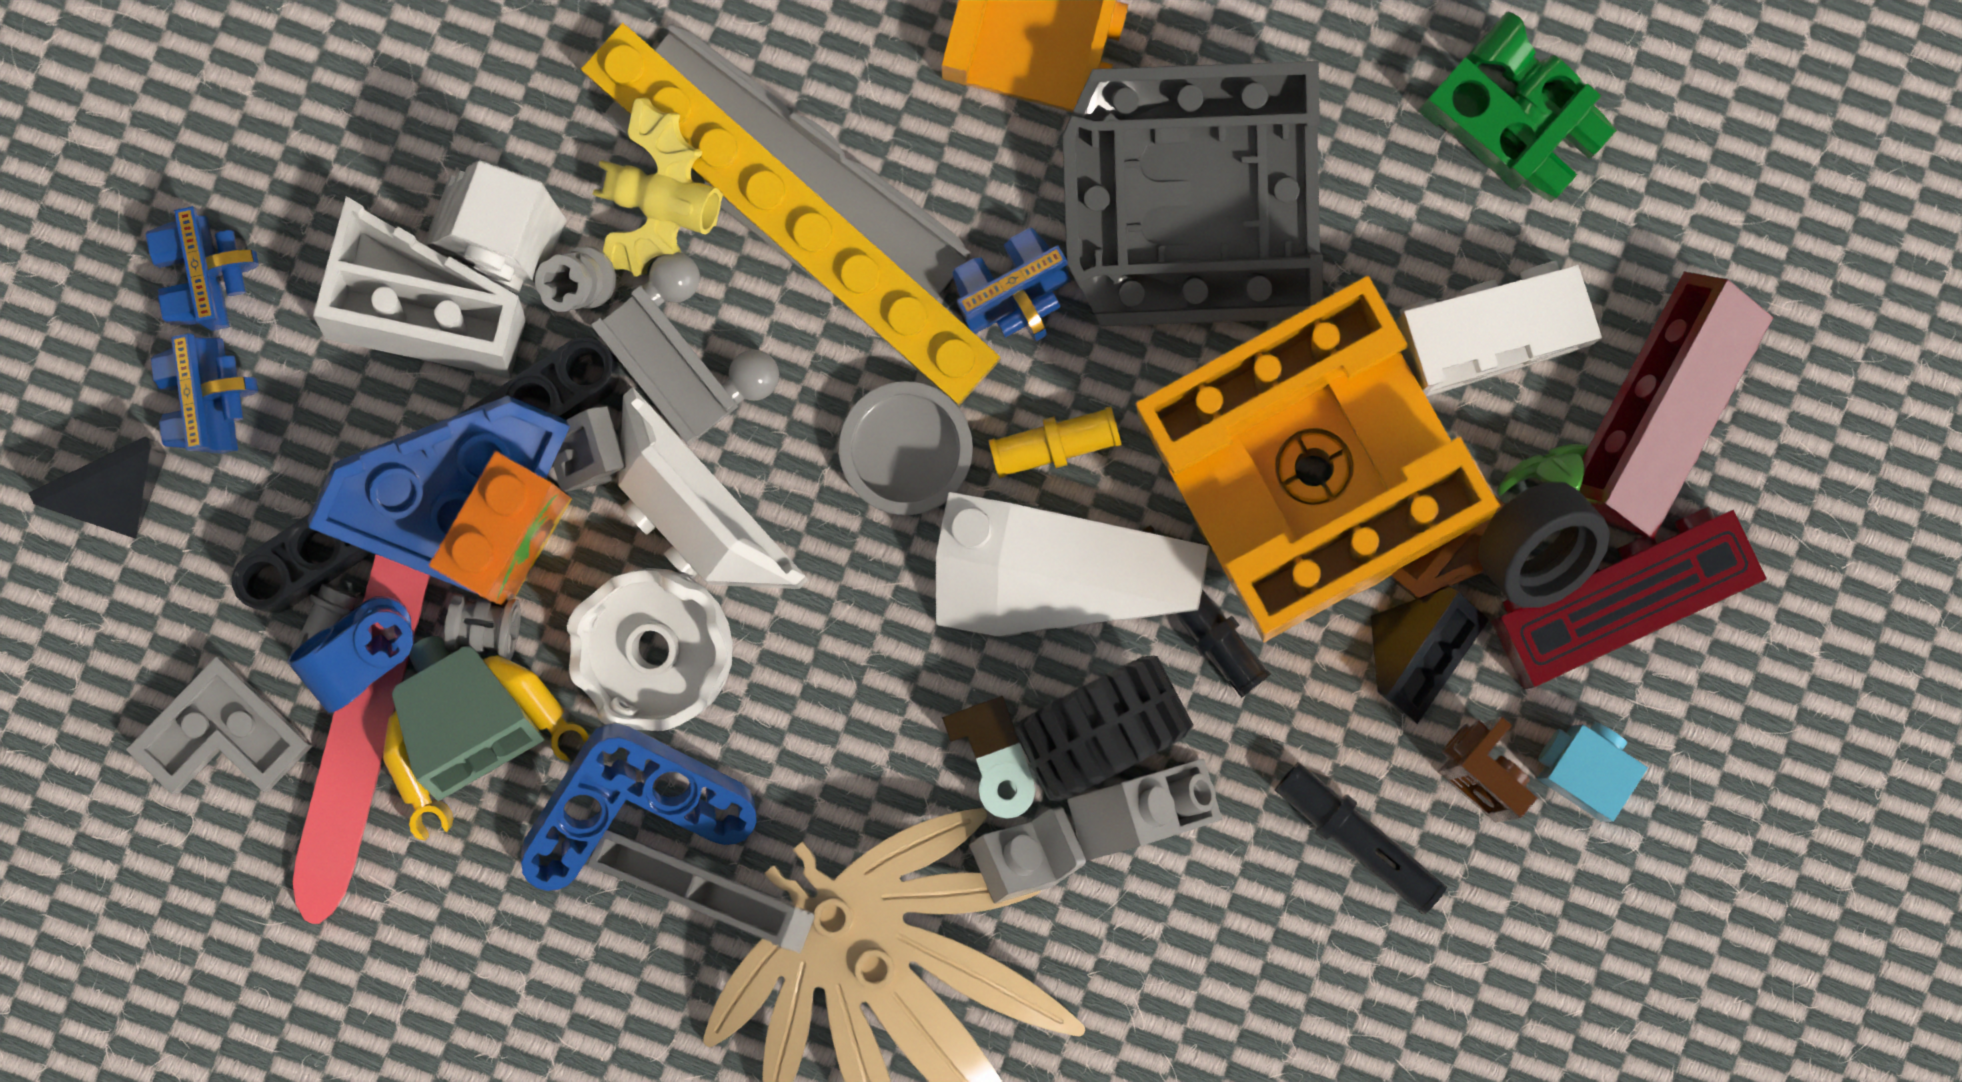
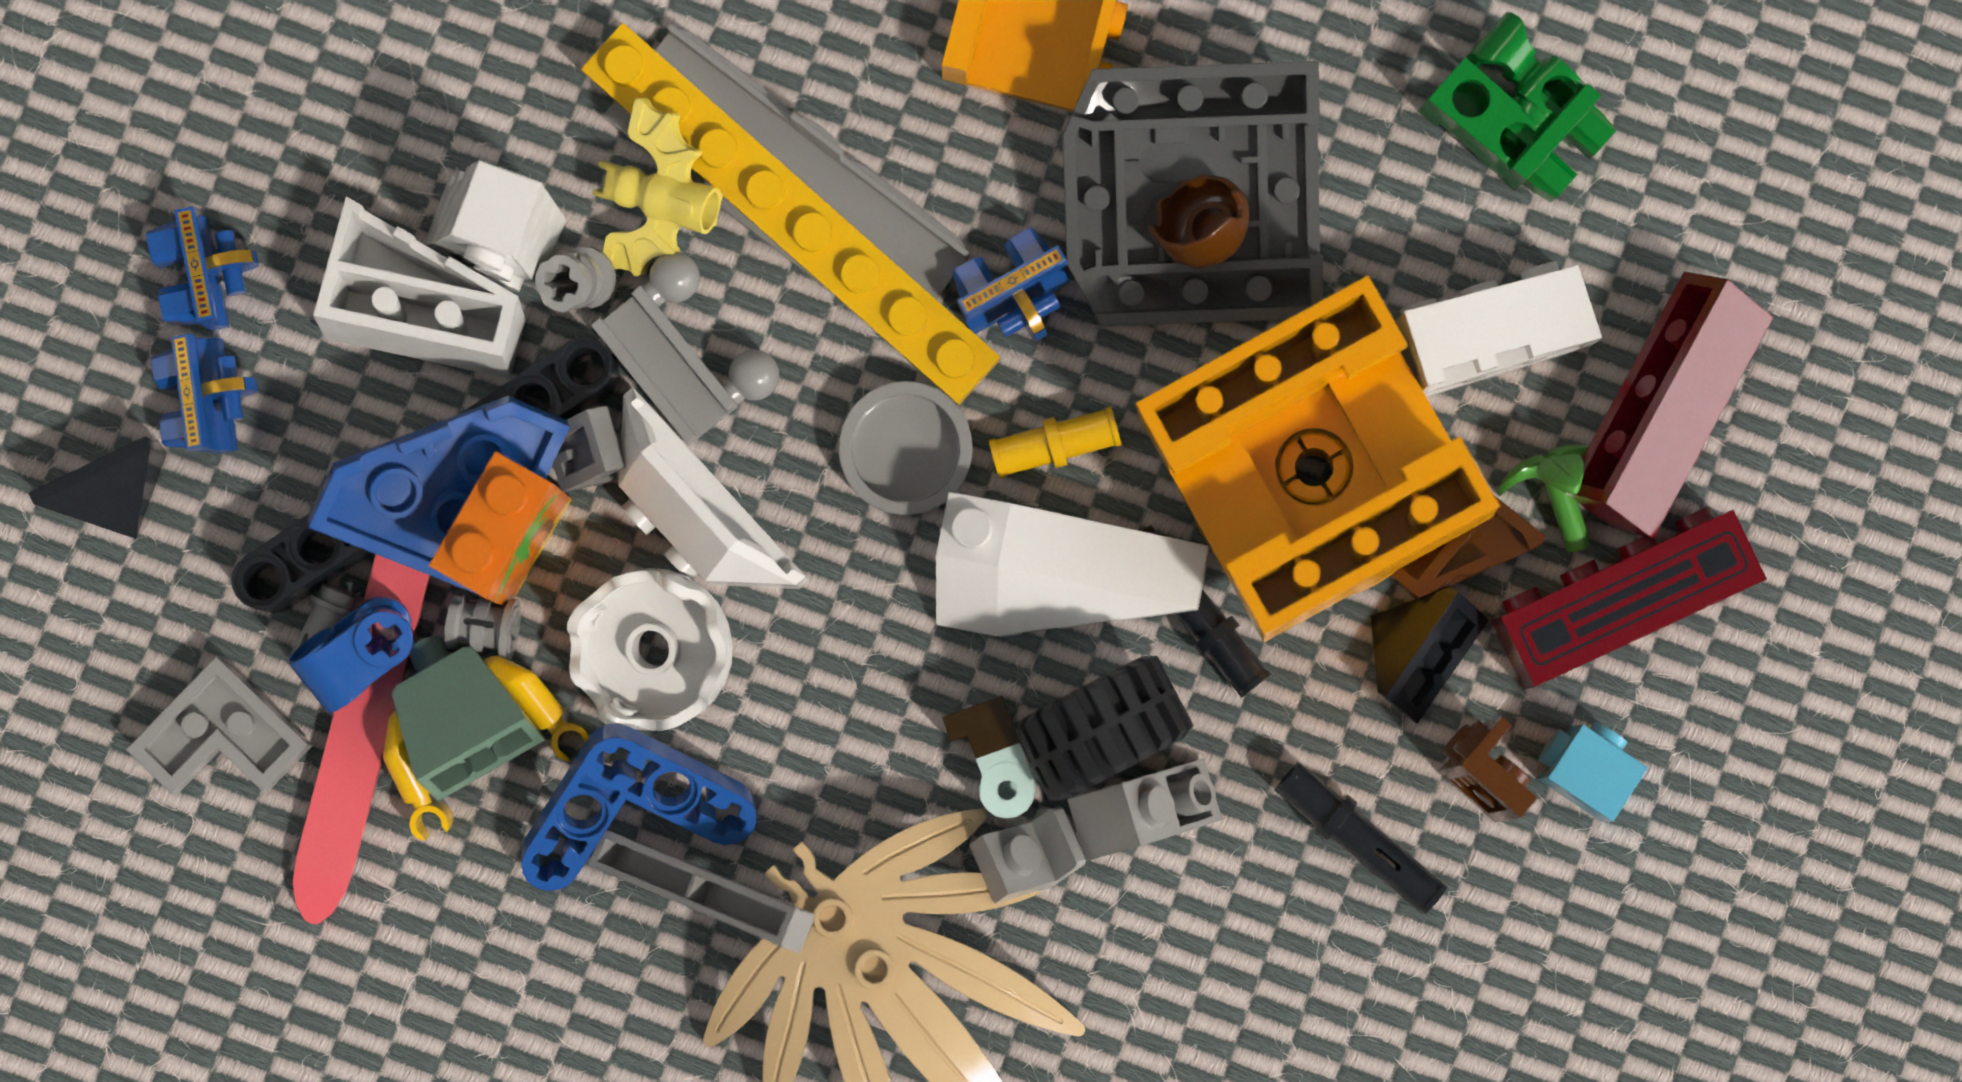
(1202, 221): none -> reddish brown hair
(1528, 521): black tyre -> none

